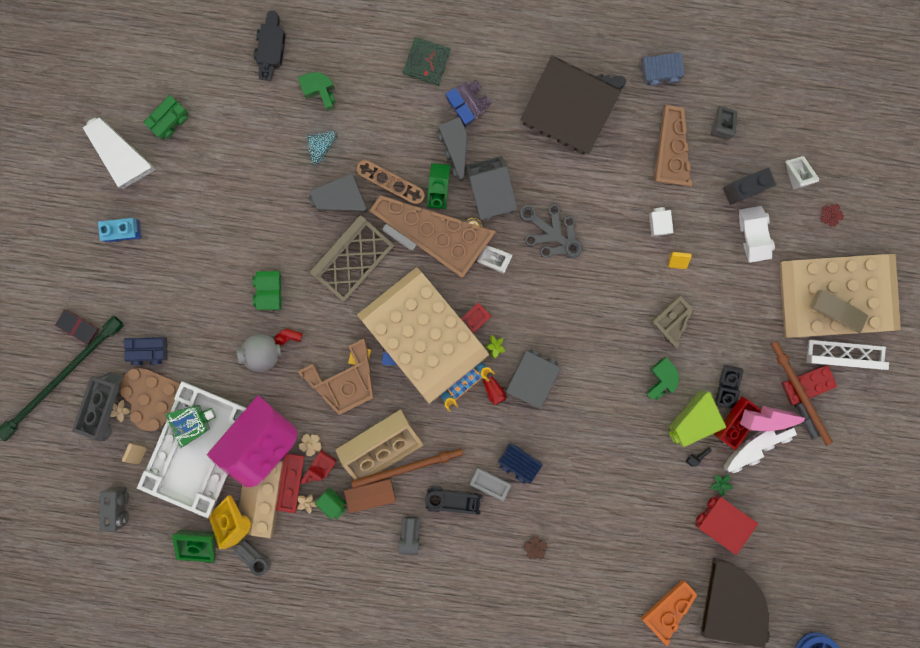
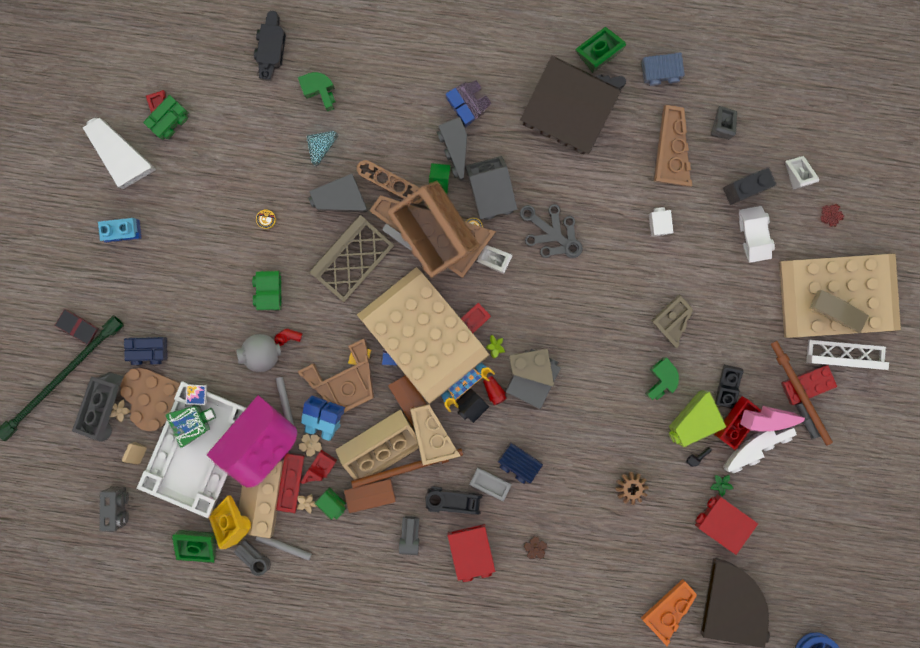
(155, 99): none -> red tile
(196, 394): none -> tile
(266, 219): none -> tile
(284, 399): none -> light grey bar
(285, 547): none -> light grey bar
(321, 416): none -> hips
(406, 395): none -> dark orange piece
(426, 61): clear green tile -> none
(431, 437): none -> tan wing
(448, 219): none -> medium nougat hose
(471, 405): none -> black brick
(471, 553): none -> red panel
(533, 366): none -> dark tan wing
(600, 49): none -> green slope
(637, 482): none -> medium nougat gear
(679, 260): yellow slope -> none

